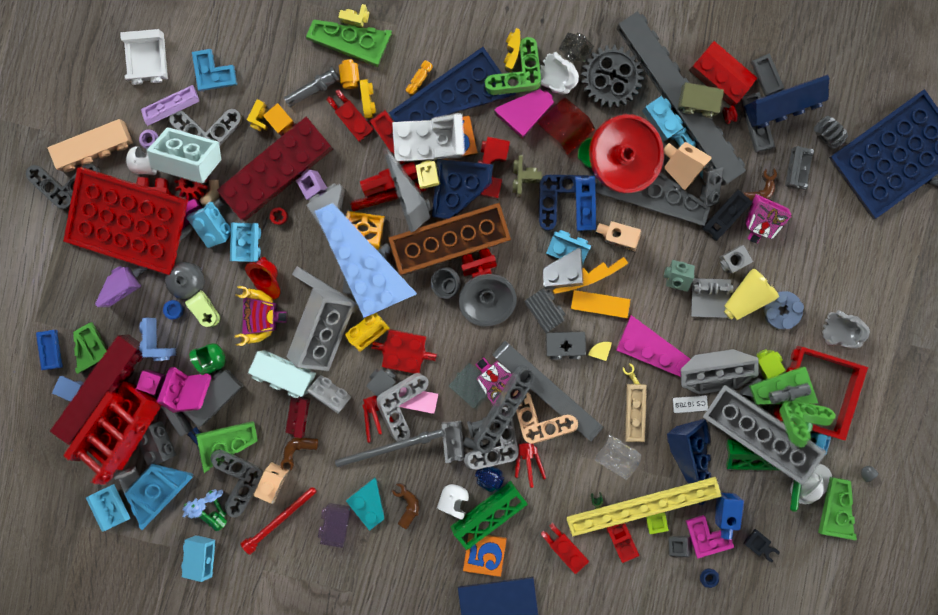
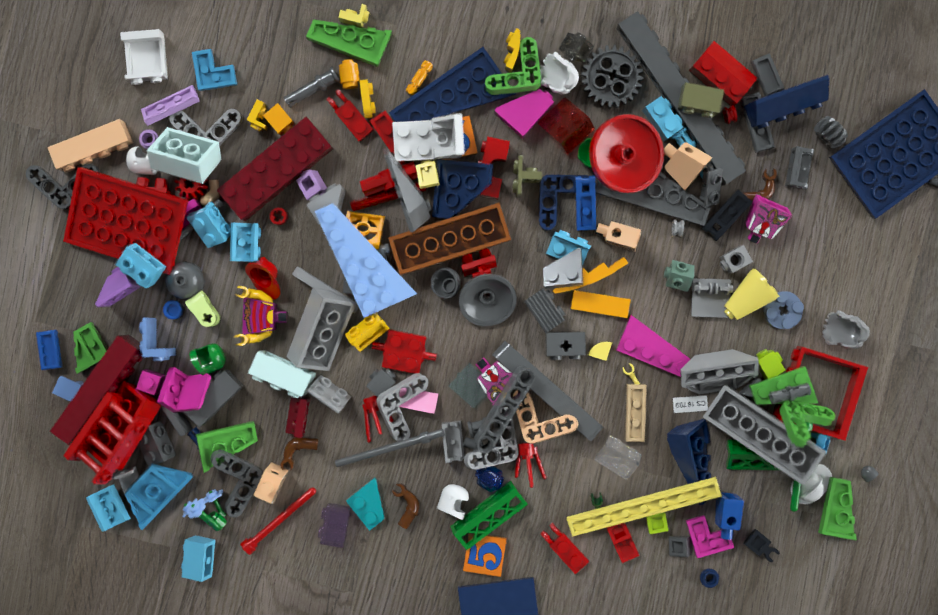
(140, 265): none -> medium azure brick
(677, 228): none -> light grey bush

